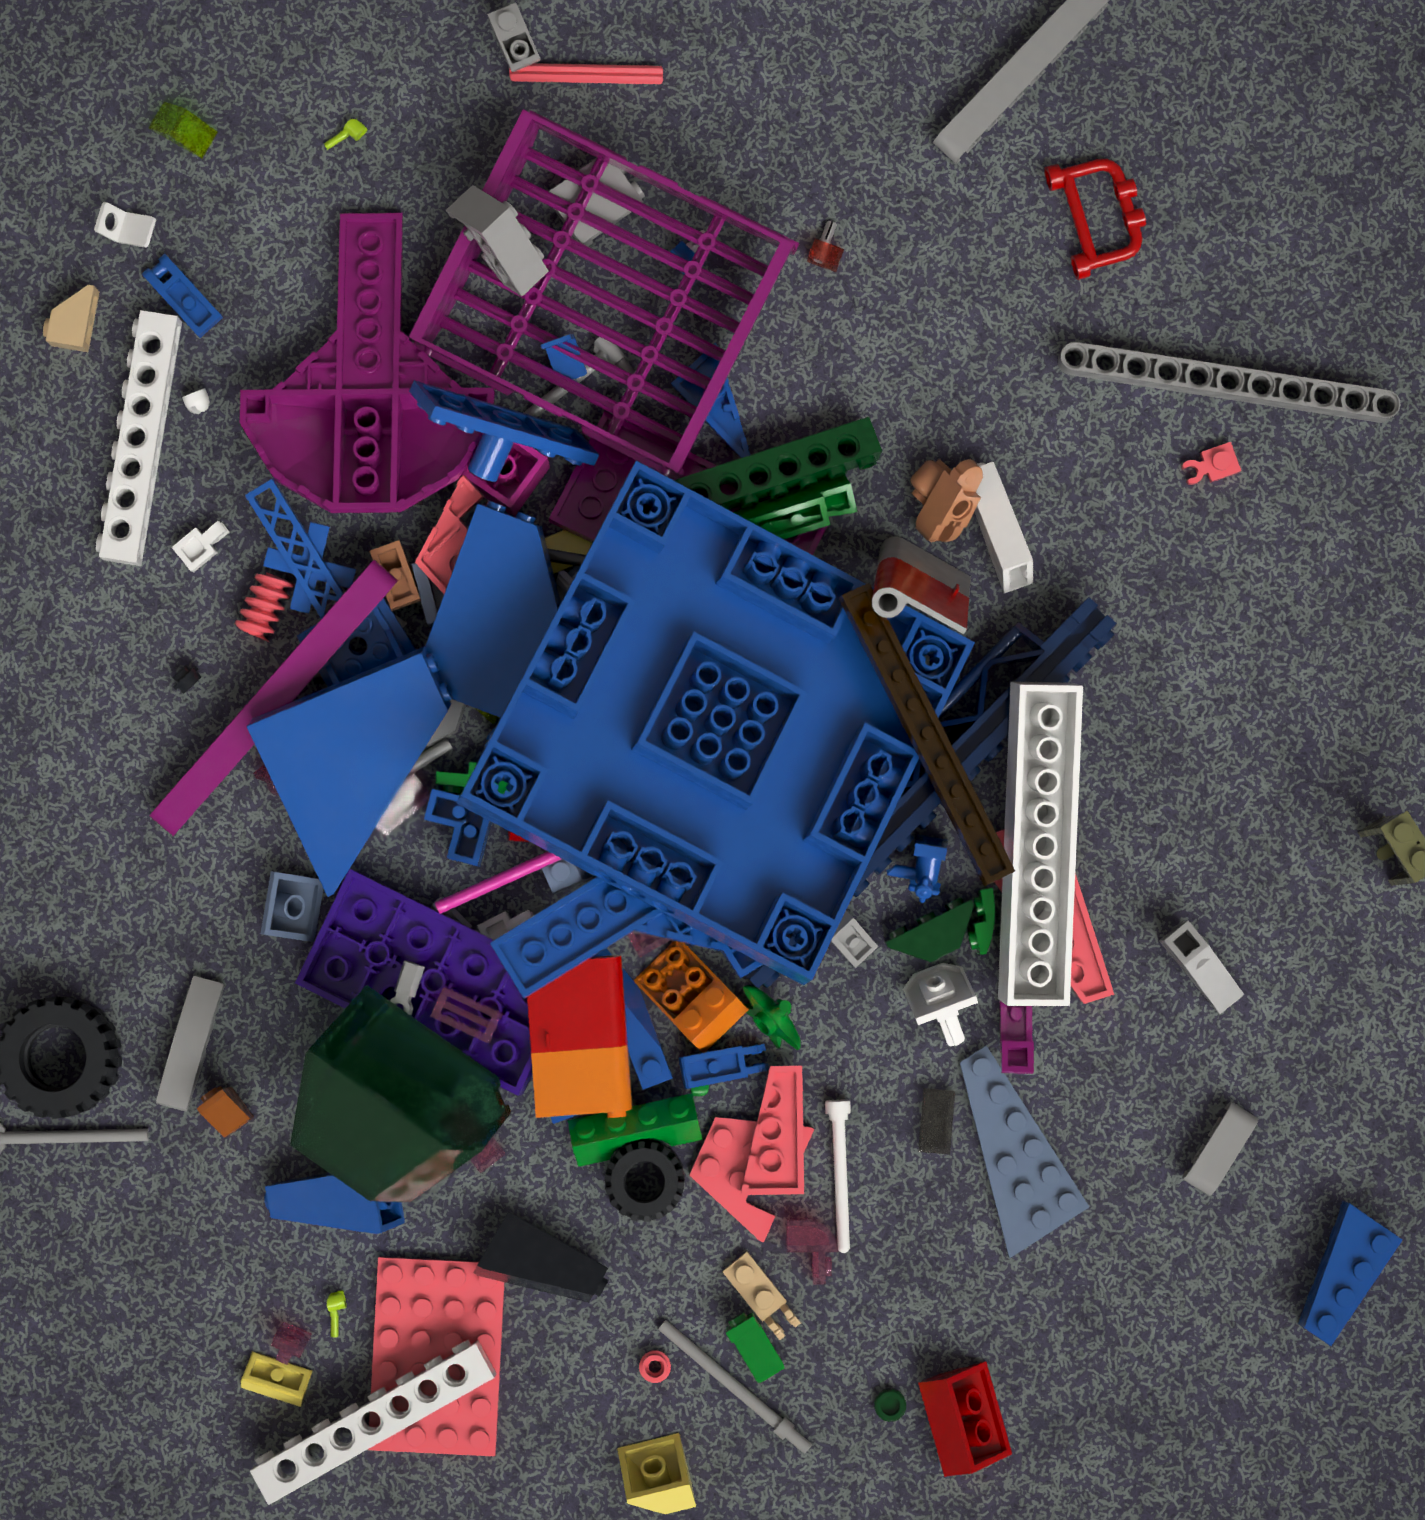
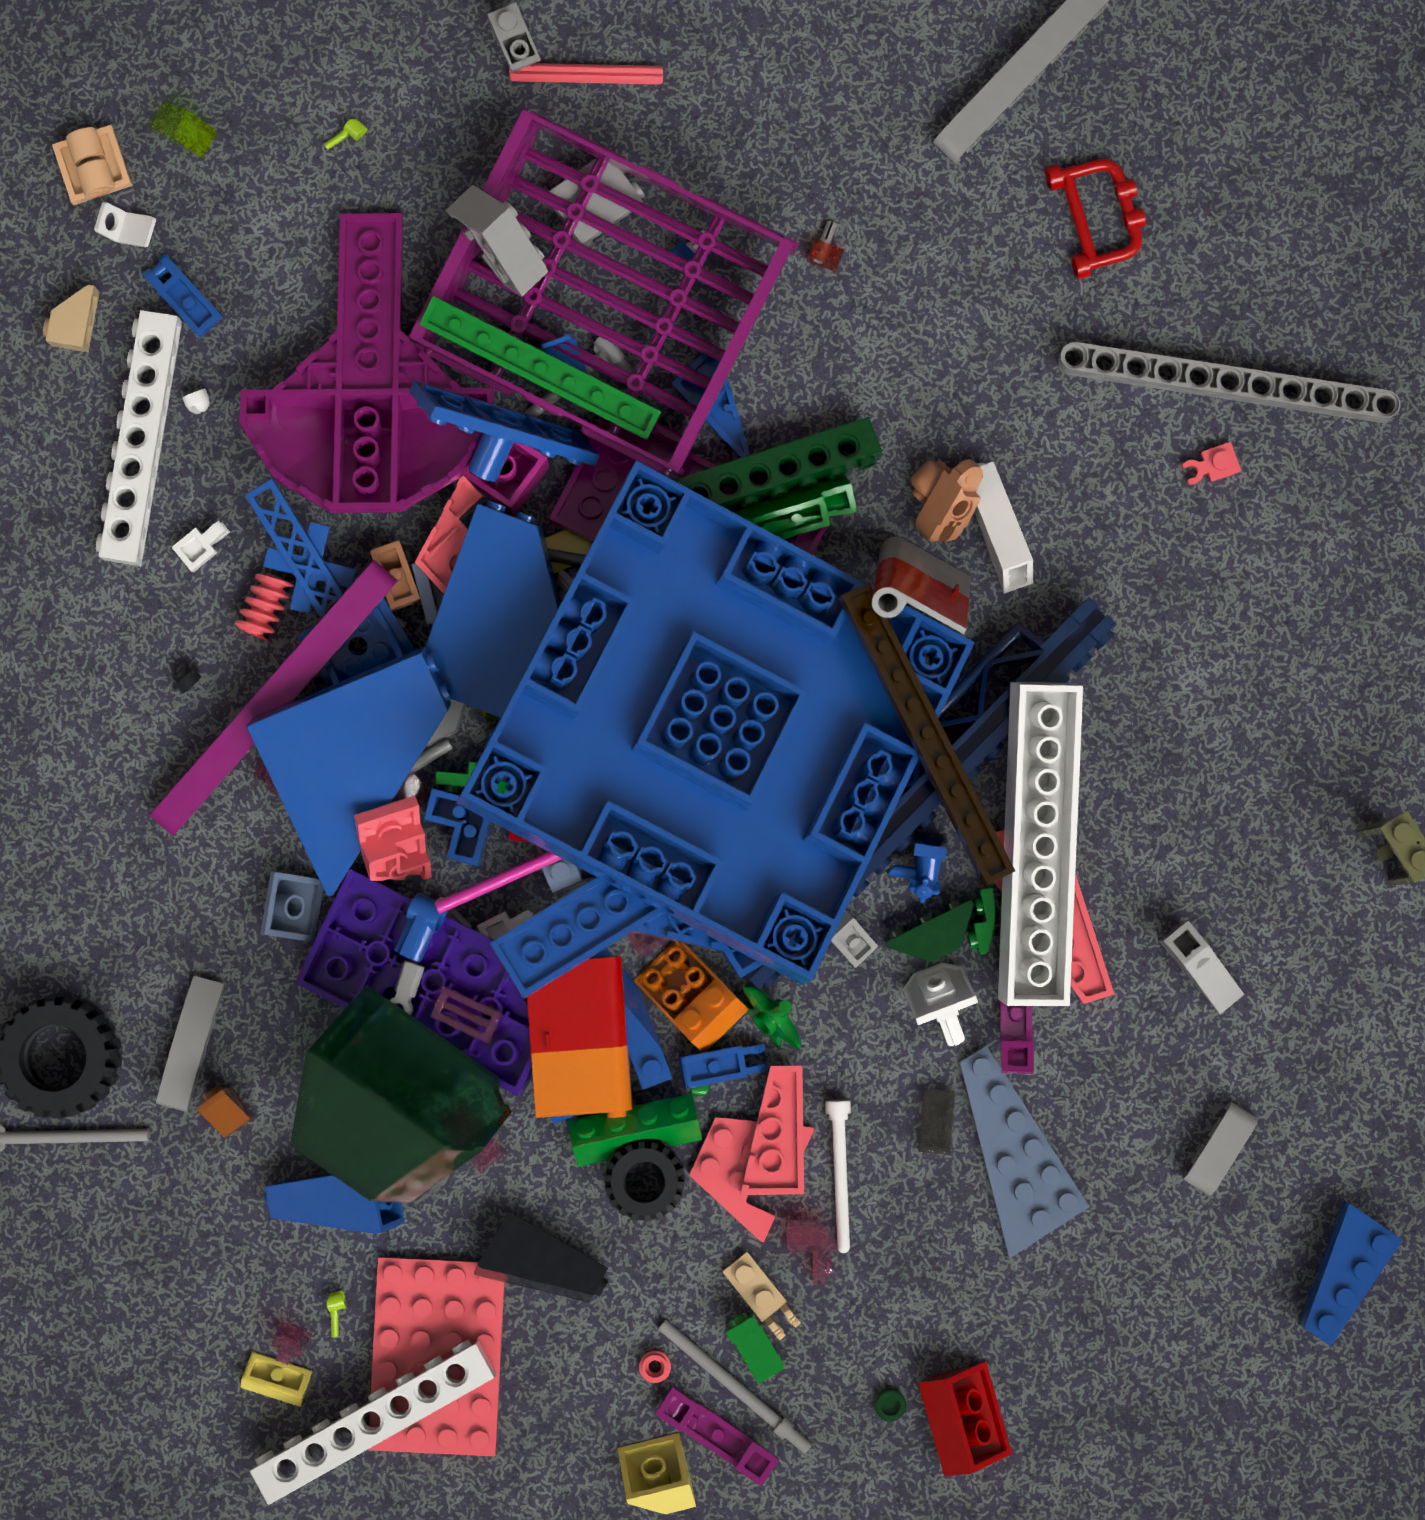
(91, 163): none -> light nougat plate
(393, 841): none -> coral slope
(420, 927): none -> blue piece
(540, 367): none -> green plate
(717, 1435): none -> magenta slope

